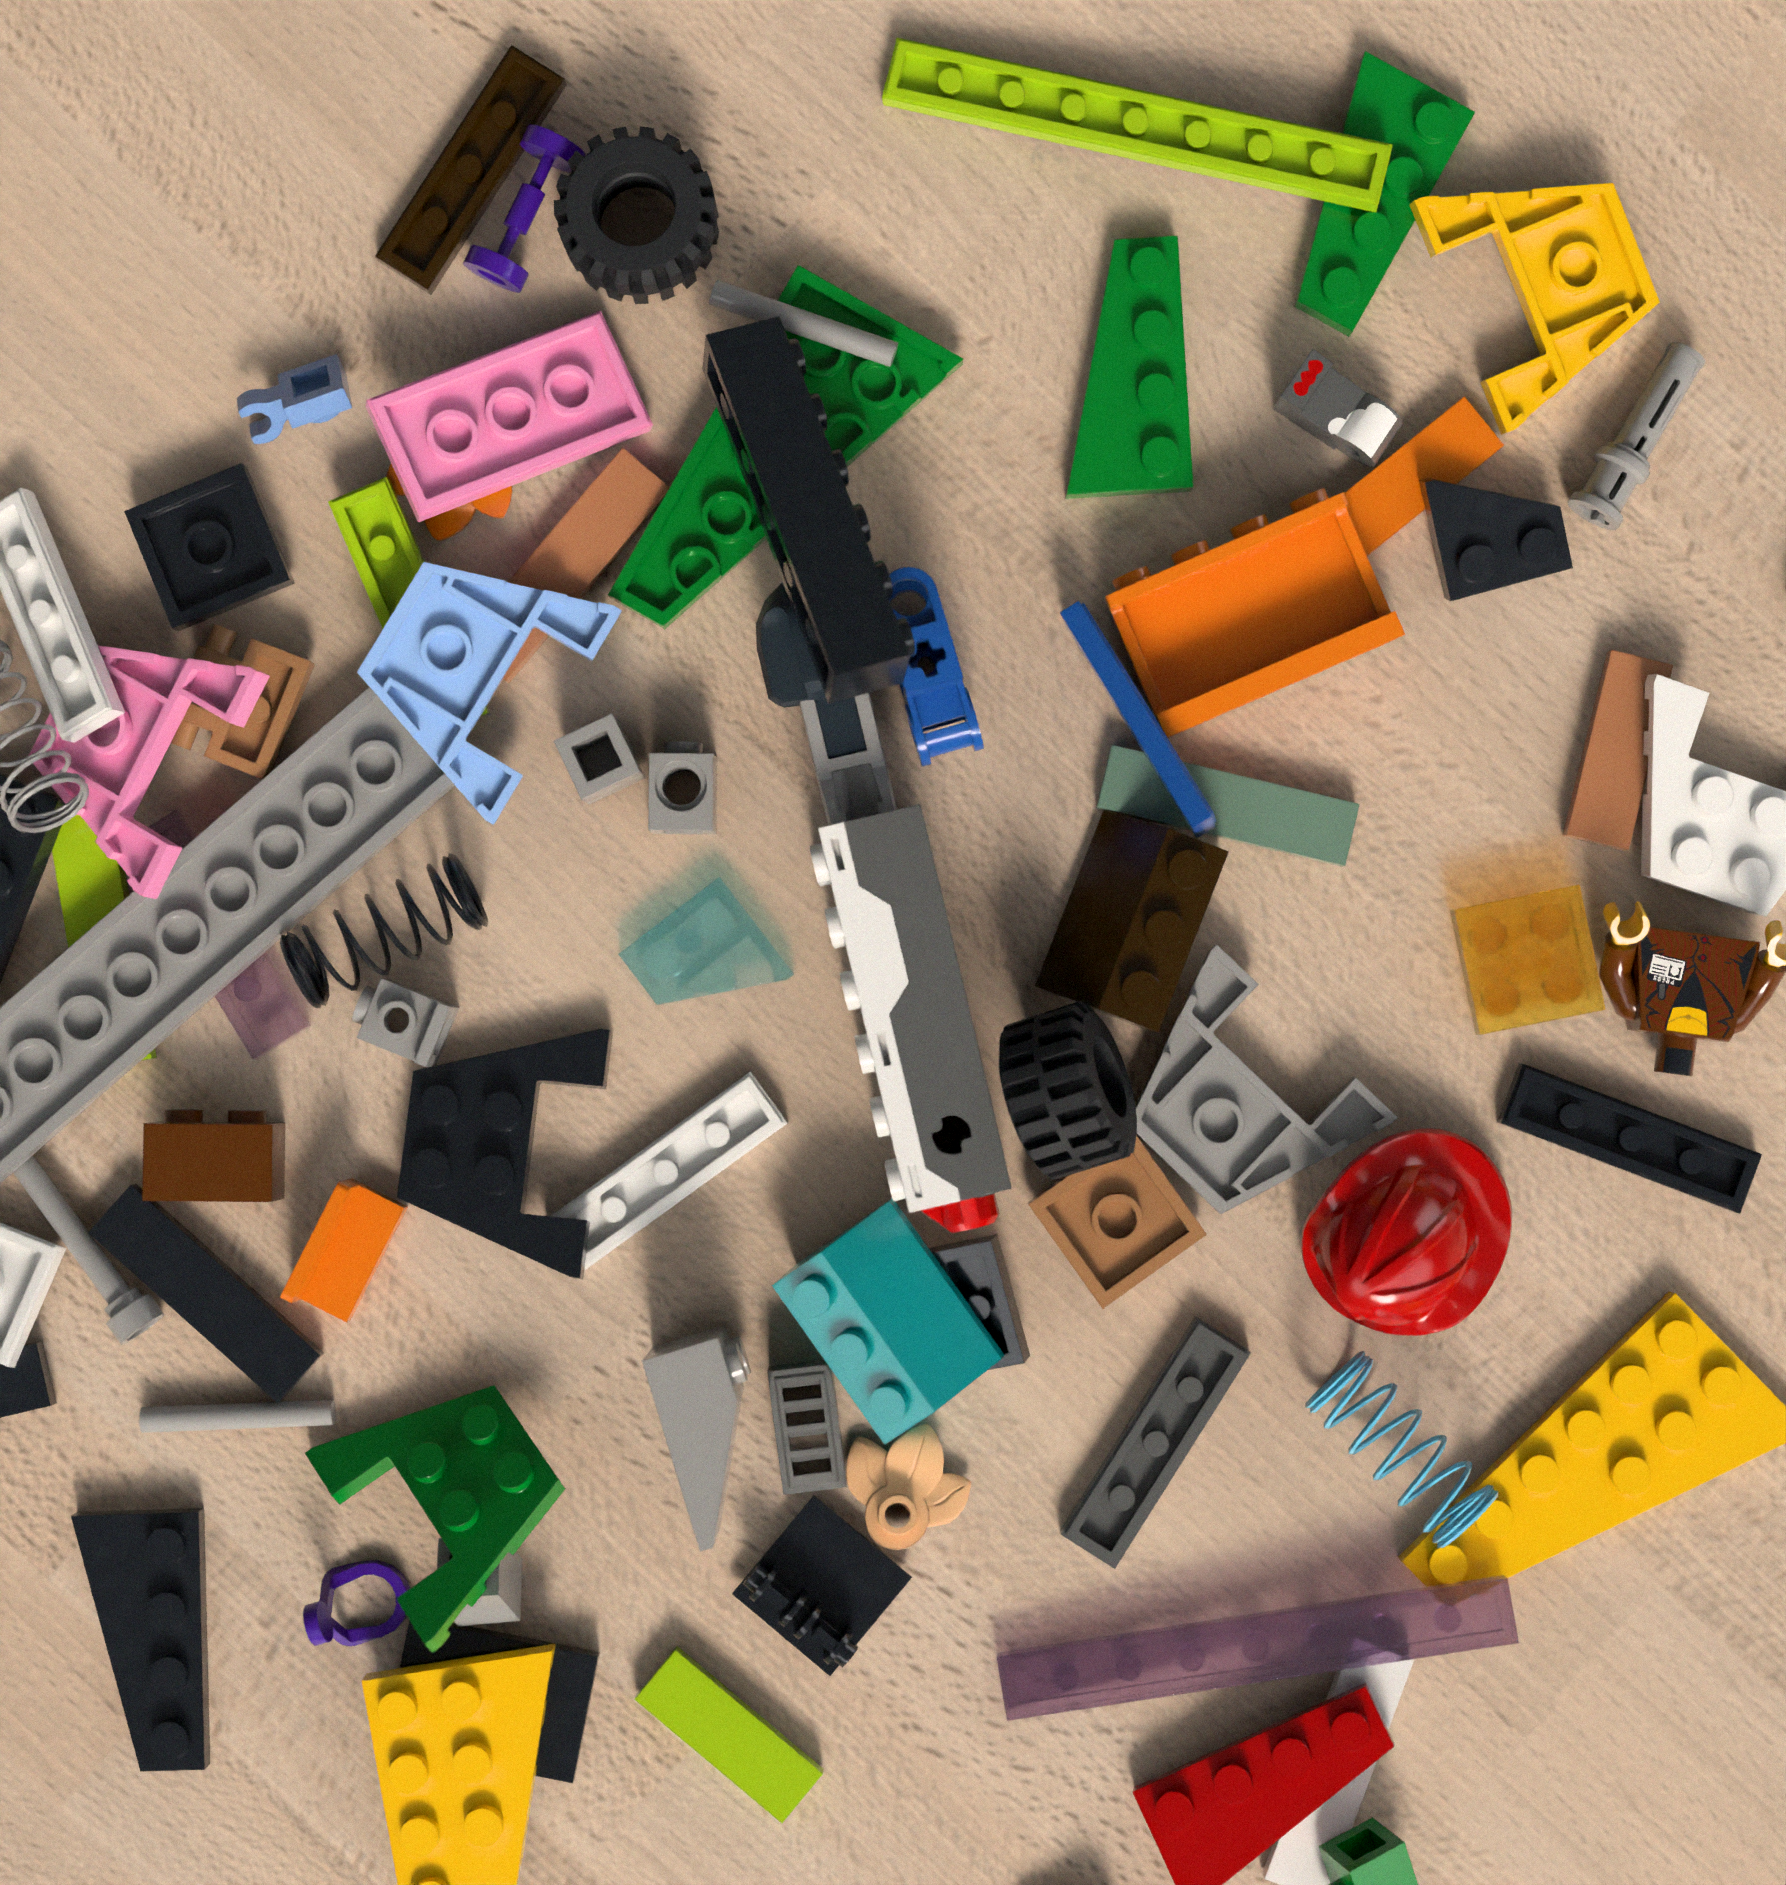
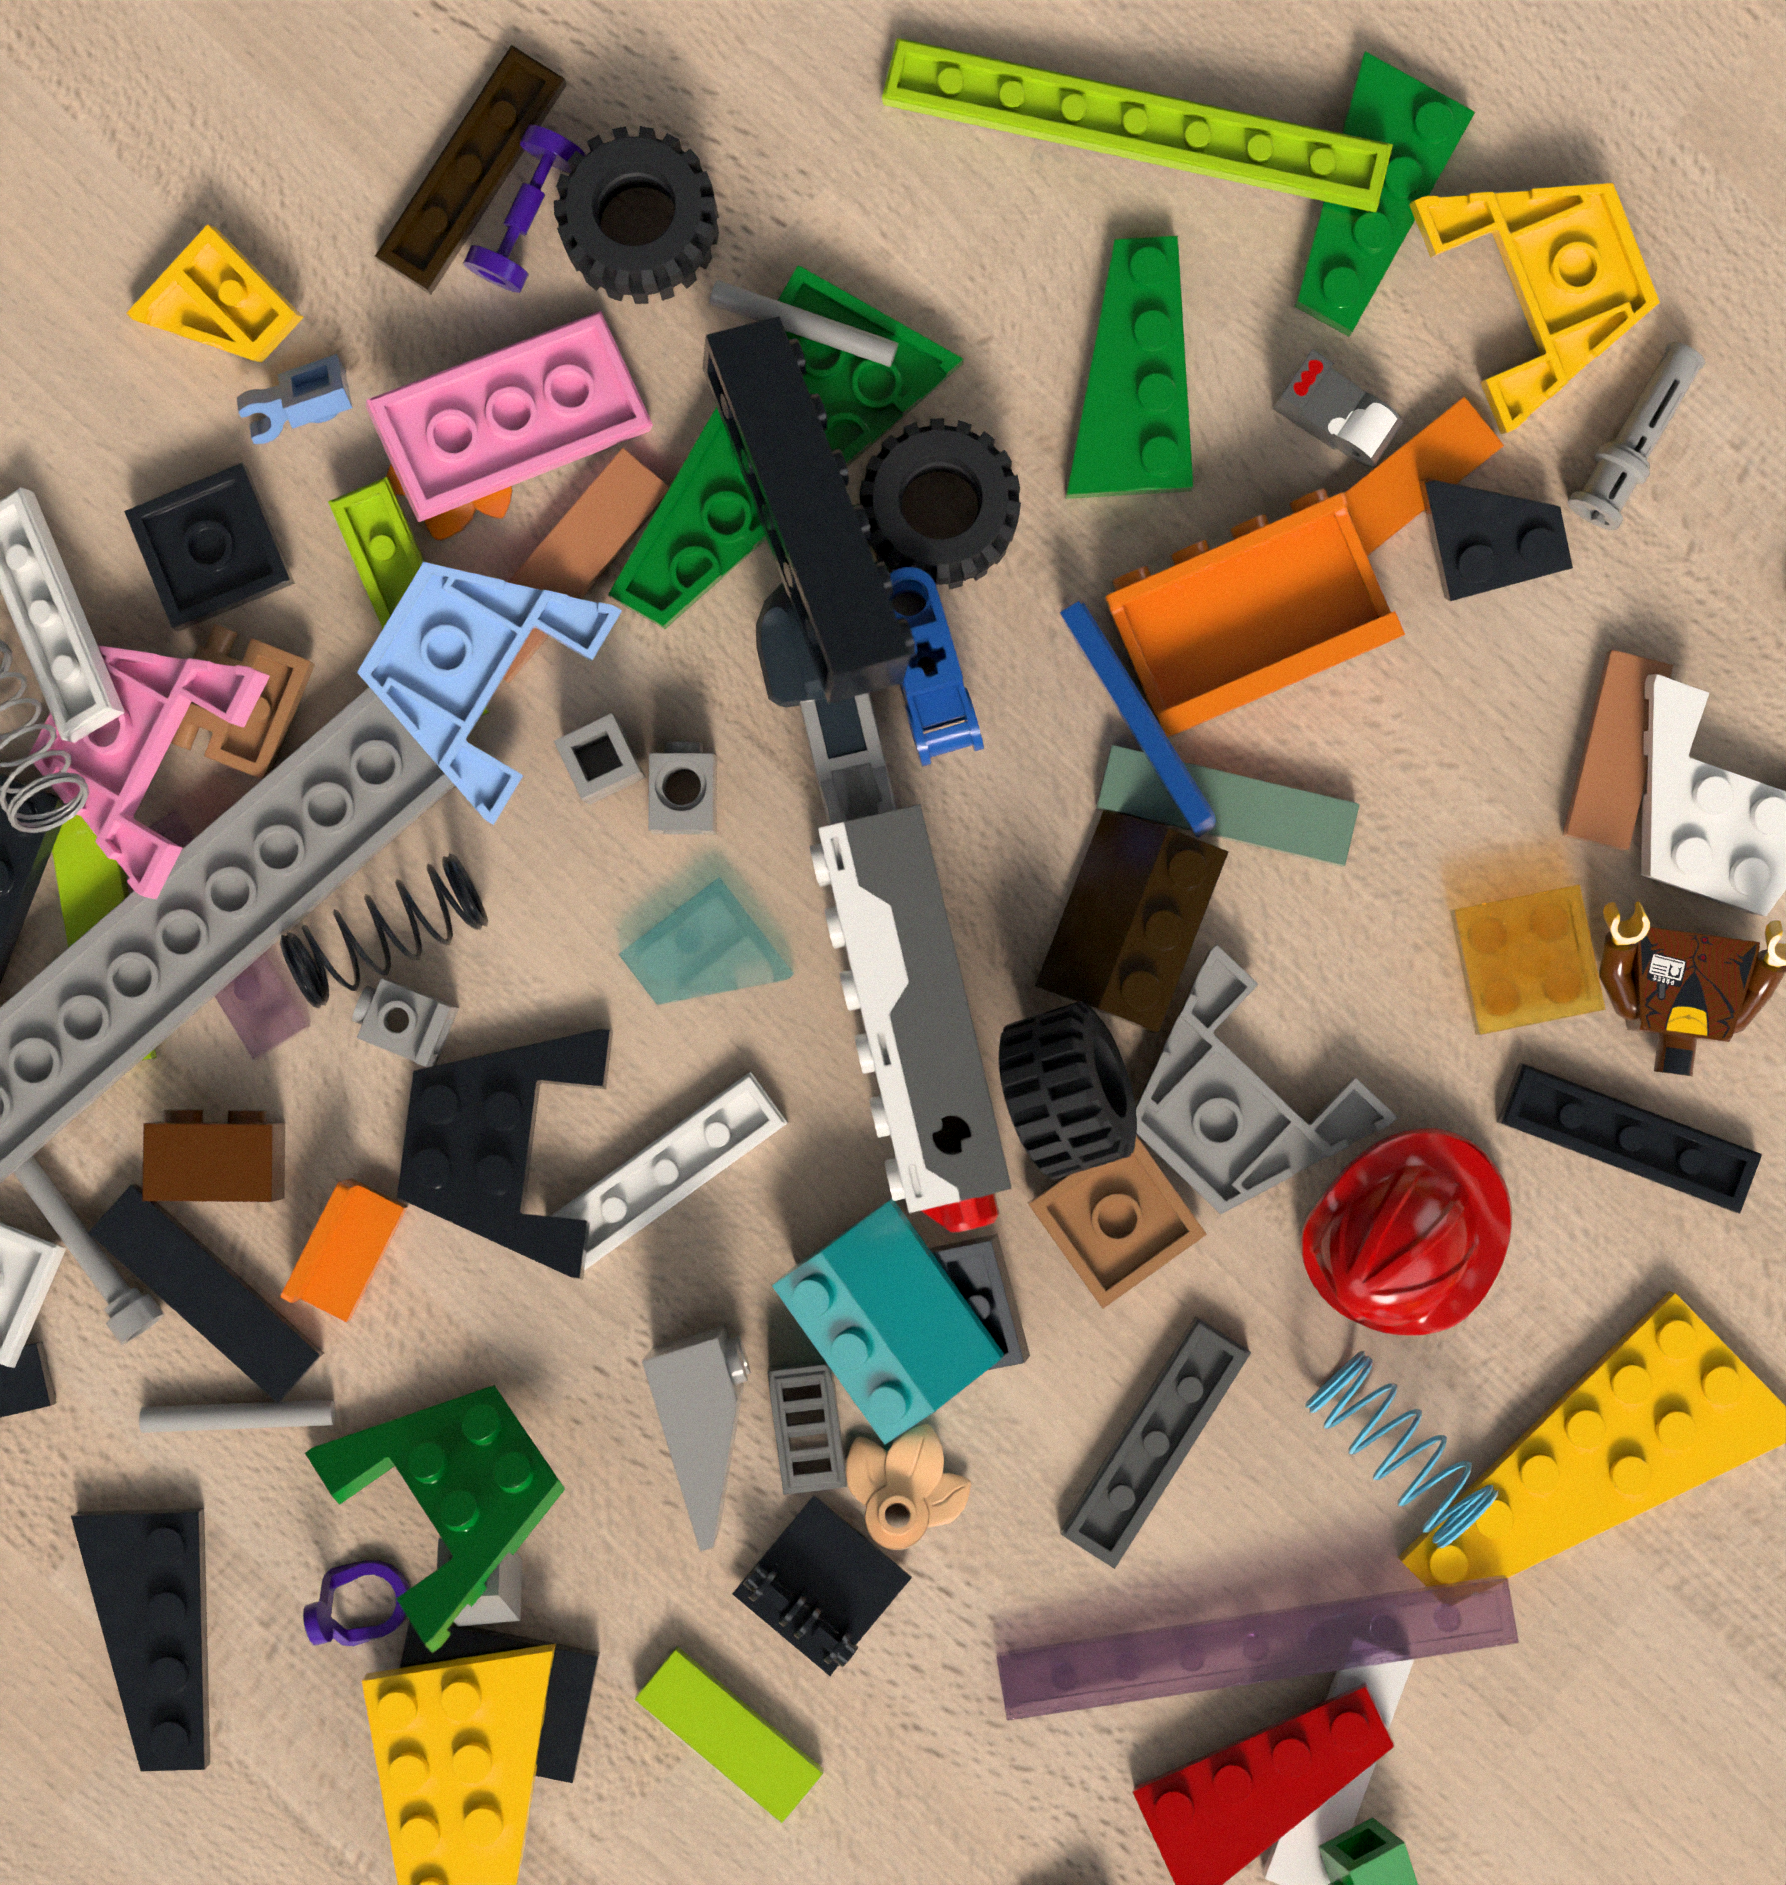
(218, 300): none -> yellow wing
(950, 451): none -> black tyre

